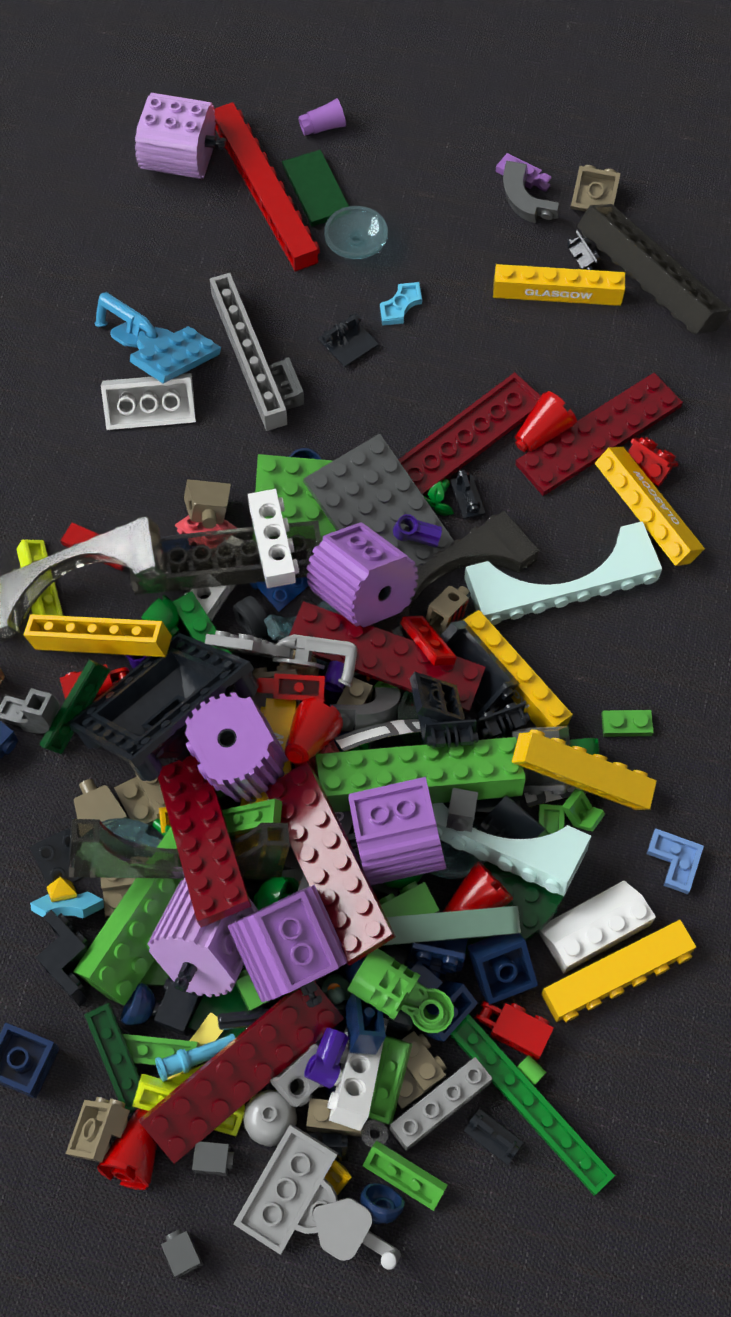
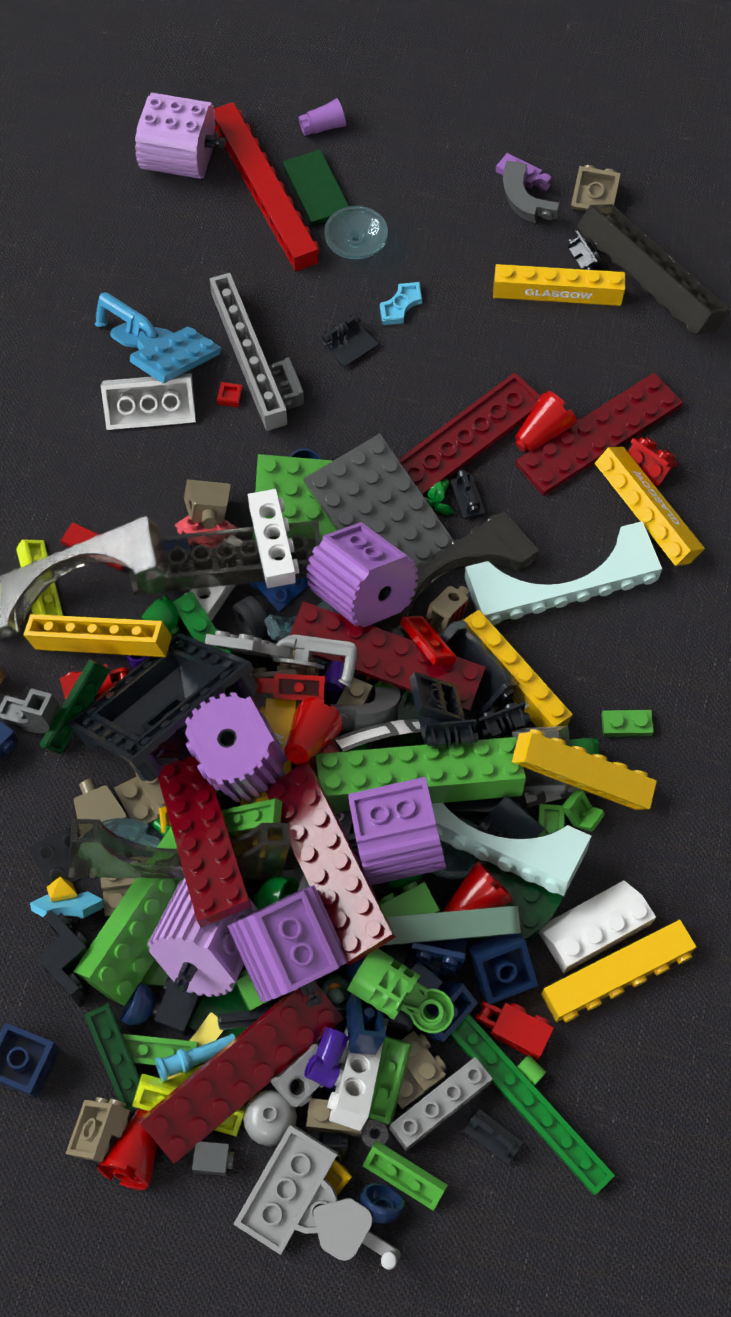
(181, 1253): dark grey brick -> none
(230, 394): none -> red tile
(419, 531): dark purple piece -> none
(462, 810): dark grey brick -> none
(681, 854): medium blue plate -> none

